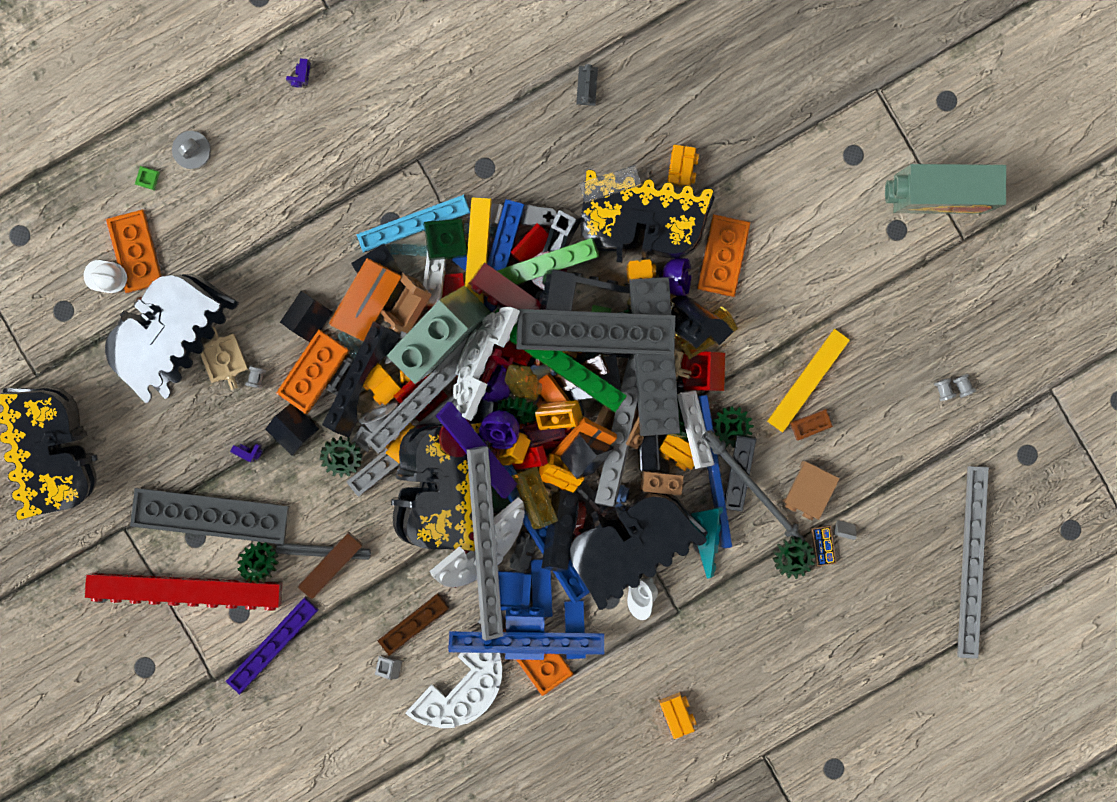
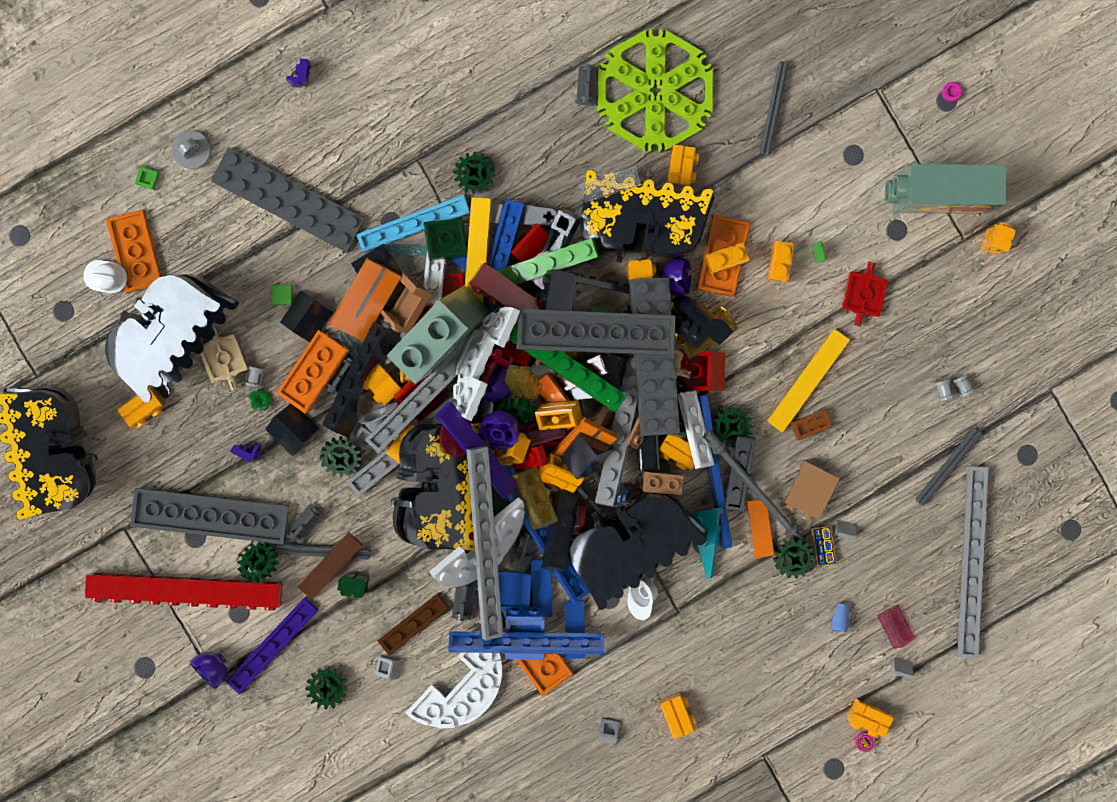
(137, 411): none -> light orange brick
(210, 668): none -> dark purple cylinder
(260, 399): none -> green plant
(281, 294): none -> bright green tile
(287, 200): none -> dark grey plate
(305, 524): none -> dark grey hinge
(318, 688): none -> dark green gear
(353, 585): none -> dark green brick
(463, 601): none -> dark grey hinge
(480, 167): none -> dark green gear
(608, 731): none -> light grey slope
(639, 98): none -> lime plate
(726, 258): none -> light orange brick
(760, 529): none -> orange tile
(774, 108): none -> dark grey axle
(780, 262): none -> light orange brick
(818, 252): none -> bright green tile
(841, 618): none -> medium blue cone
(864, 294): none -> red plate
(864, 742): none -> tile
(870, 718): none -> light orange brick
(895, 627): none -> clear pink slope
(902, 668): none -> light grey slope
(948, 466): none -> dark grey axle
(951, 92): none -> dark pink tile
(998, 238): none -> light orange brick

